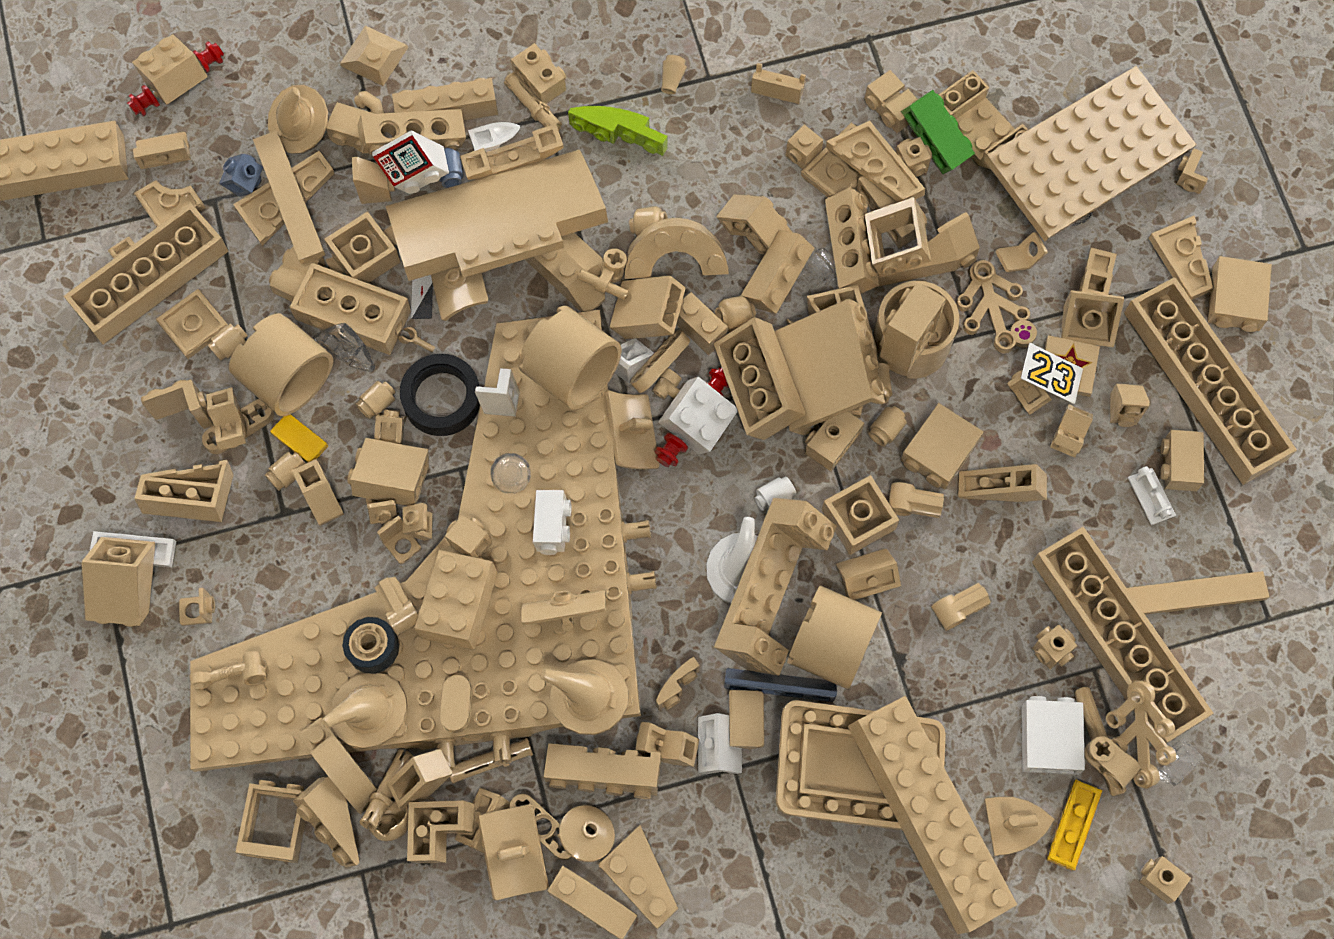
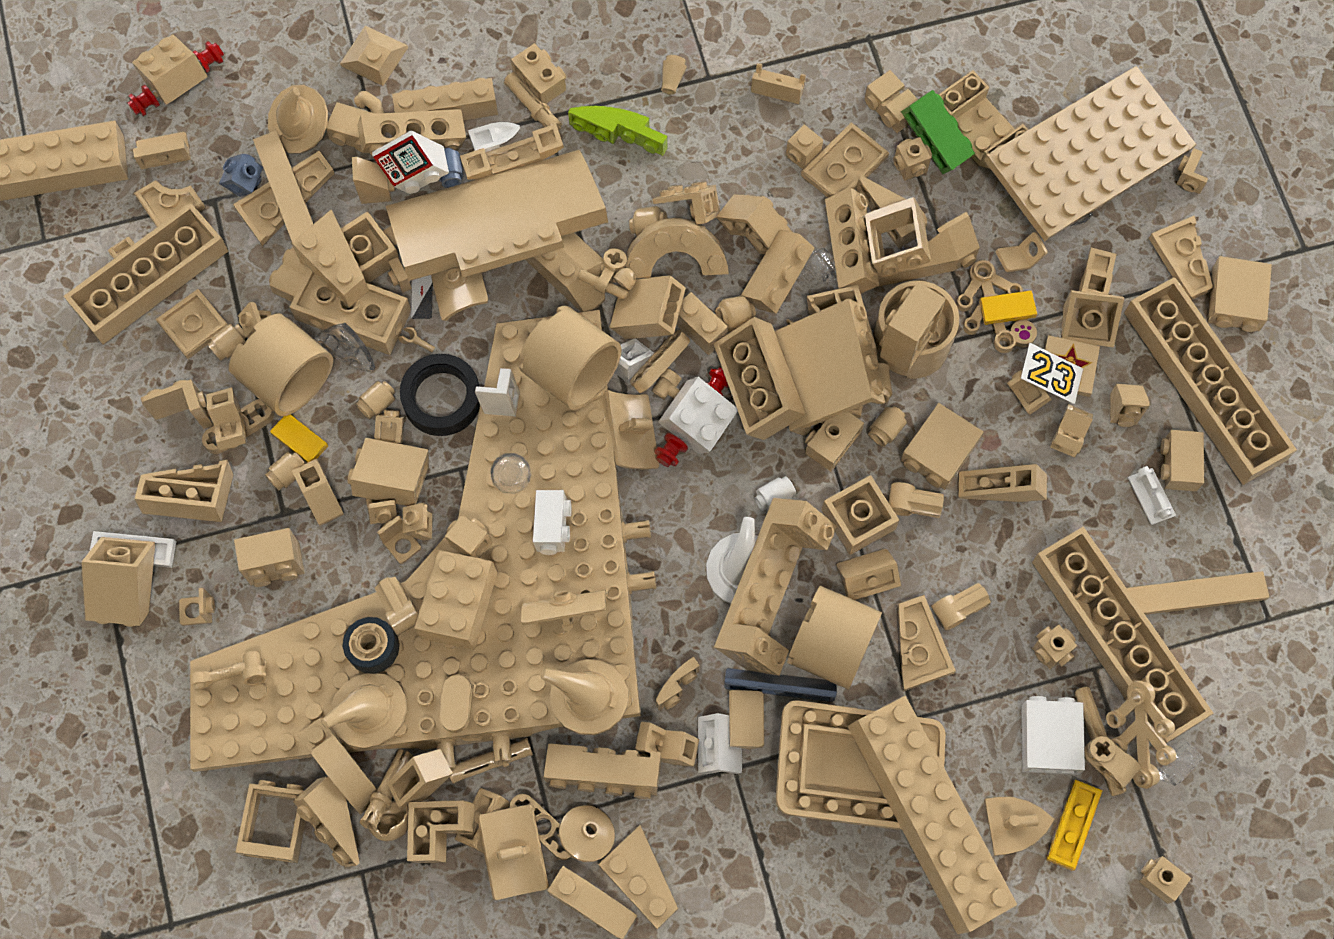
(250, 317): none -> tan bracket
(269, 557): none -> tan brick
(331, 259): none -> tan wedge
(398, 275): none -> tan plate
(625, 278): none -> tan hinge
(704, 200): none -> tan bracket
(877, 161): tan wing -> none
(921, 645): none -> tan wing
(1008, 307): none -> yellow tile

